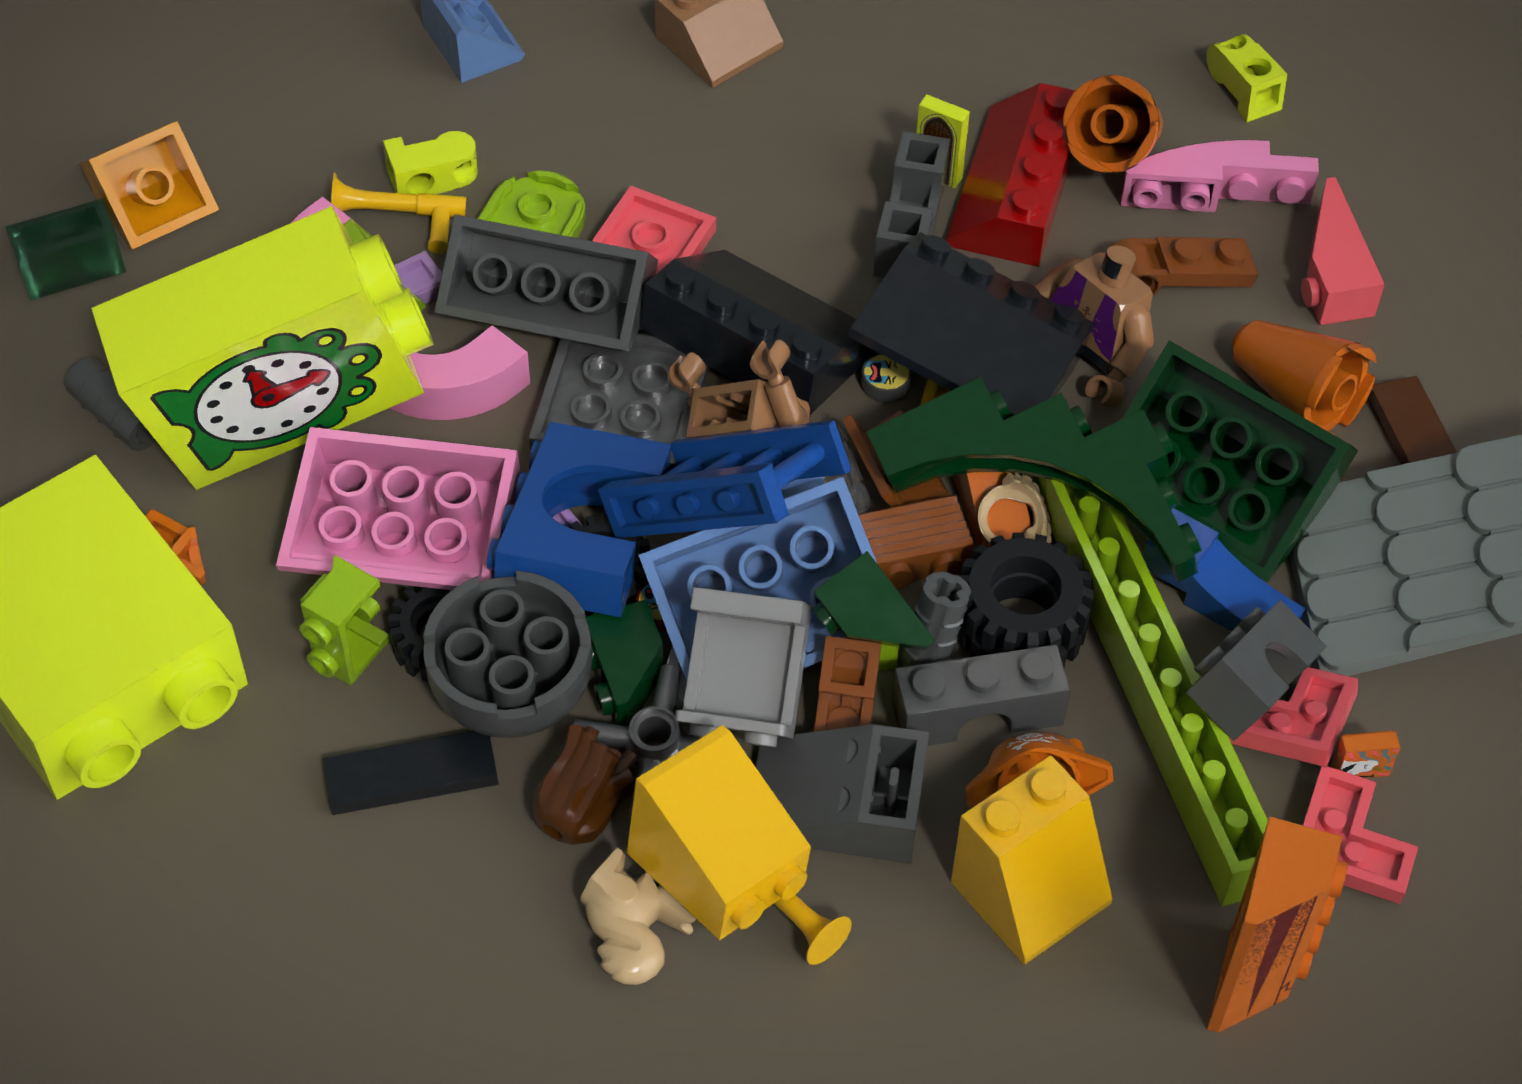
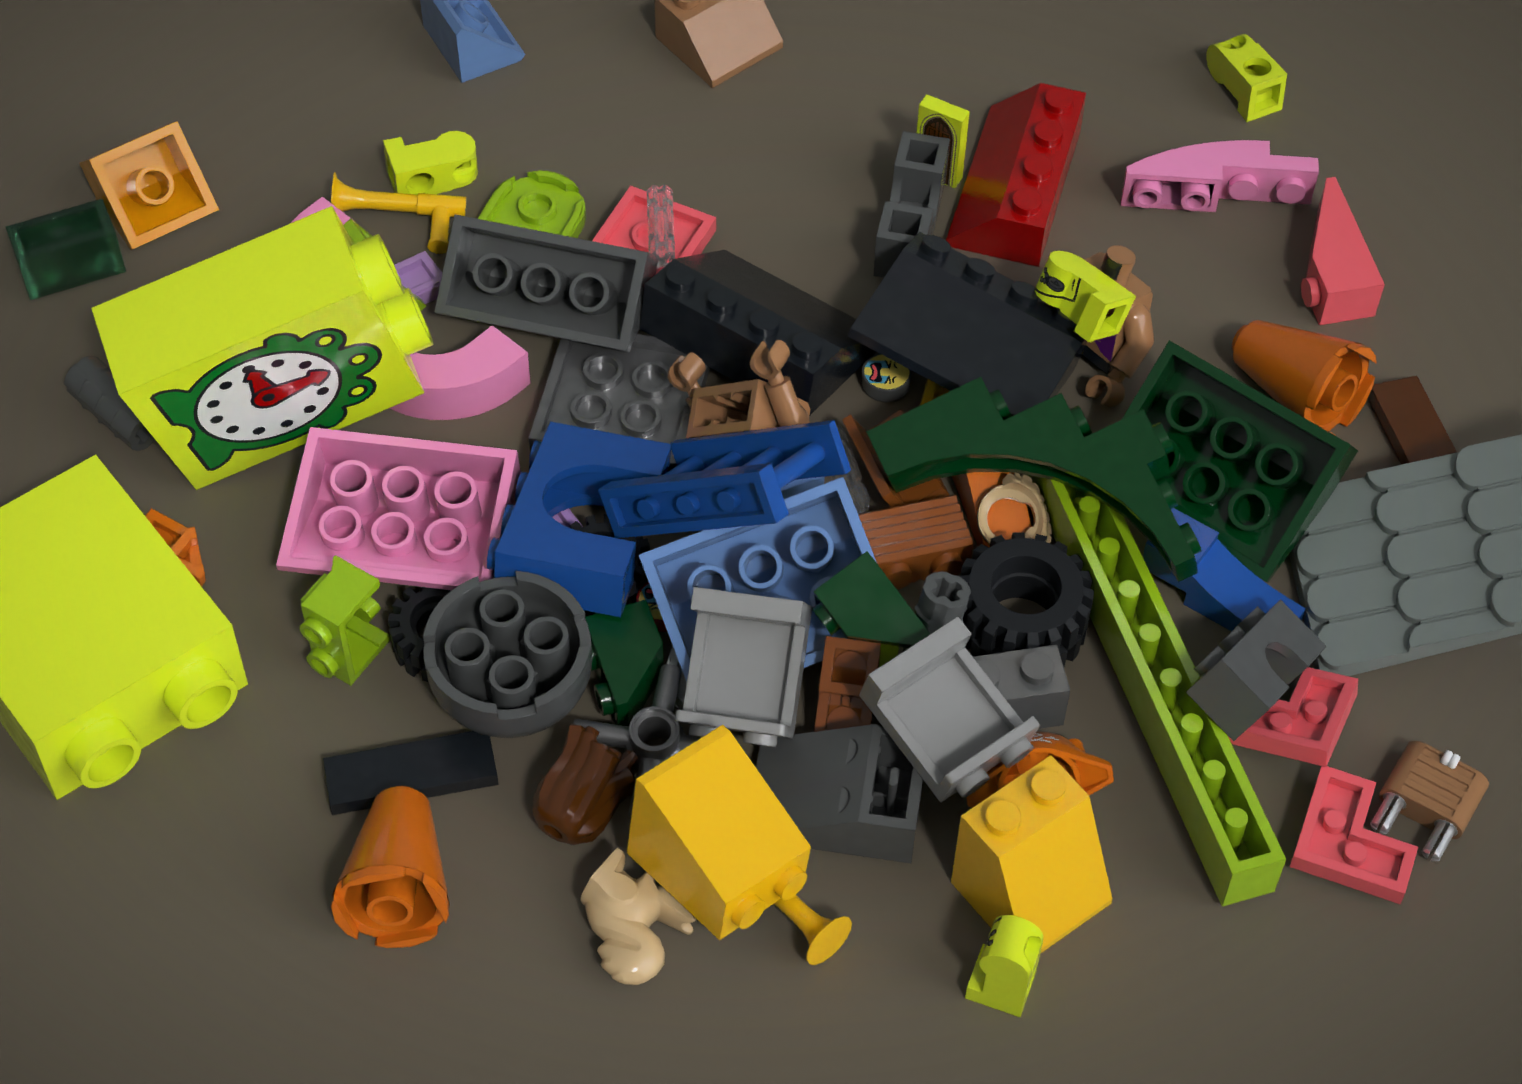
(394, 874): none -> orange cone
(661, 224): none -> clear axle
(947, 713): none -> light grey panel
(1006, 965): none -> neon yellow leg
(1084, 295): none -> neon yellow leg
(1112, 123): orange cone -> none
(1192, 262): dark orange plate -> none
(1278, 920): orange slope -> none
(1367, 753): orange tile -> none
(1433, 792): none -> medium nougat piece

